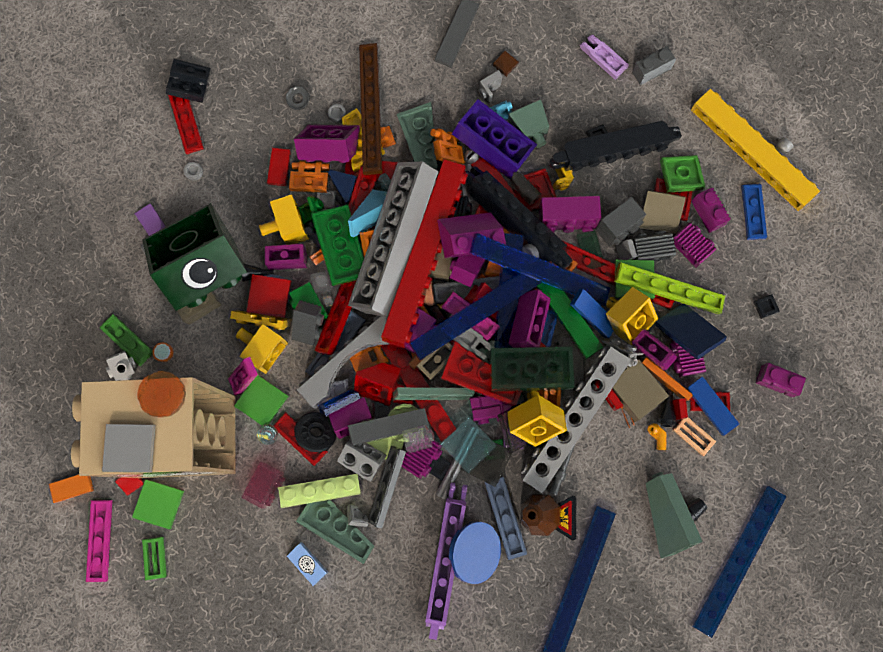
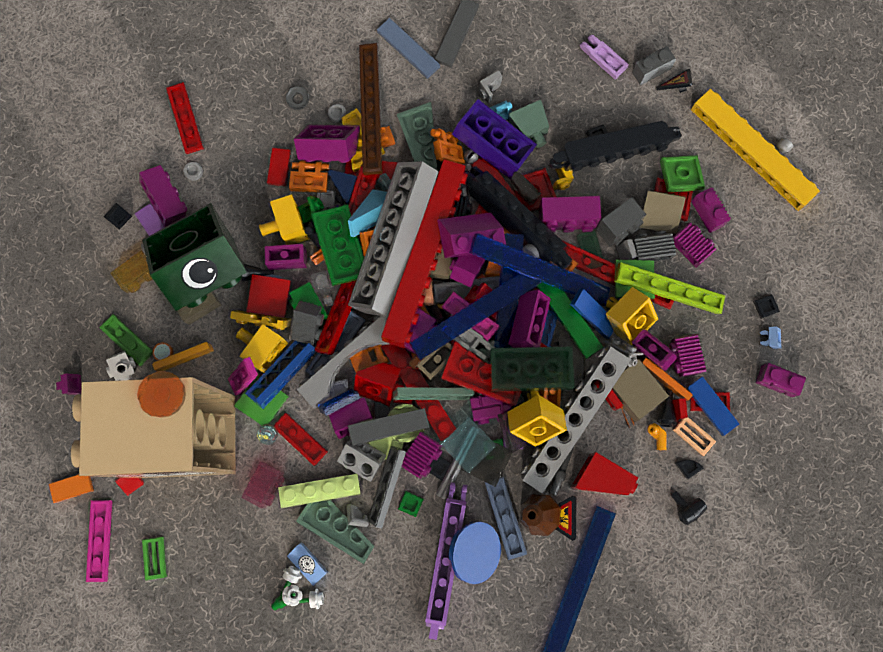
(70, 384): none -> magenta tile
(117, 216): none -> black tile
(128, 448): light grey tile -> none
(132, 273): none -> clear yellow brick
(158, 504): bright green tile -> none
(162, 195): none -> magenta brick
(183, 356): none -> light orange tile
(188, 80): black slope -> none
(284, 376): none -> blue fence
(292, 594): none -> white plant
(309, 441): black wheel -> none
(408, 48): none -> sand blue tile
(410, 504): none -> green tile
(418, 438): clear brick -> none
(505, 63): reddish brown tile -> none
(604, 476): none -> red slope
(670, 515): sand green slope -> none
(679, 81): none -> black piece
(689, 468): none -> black tile
(690, 331): dark blue tile -> none
(739, 561): clear blue tile -> none
(754, 211): blue tile -> none
(774, 337): none -> light blue tile

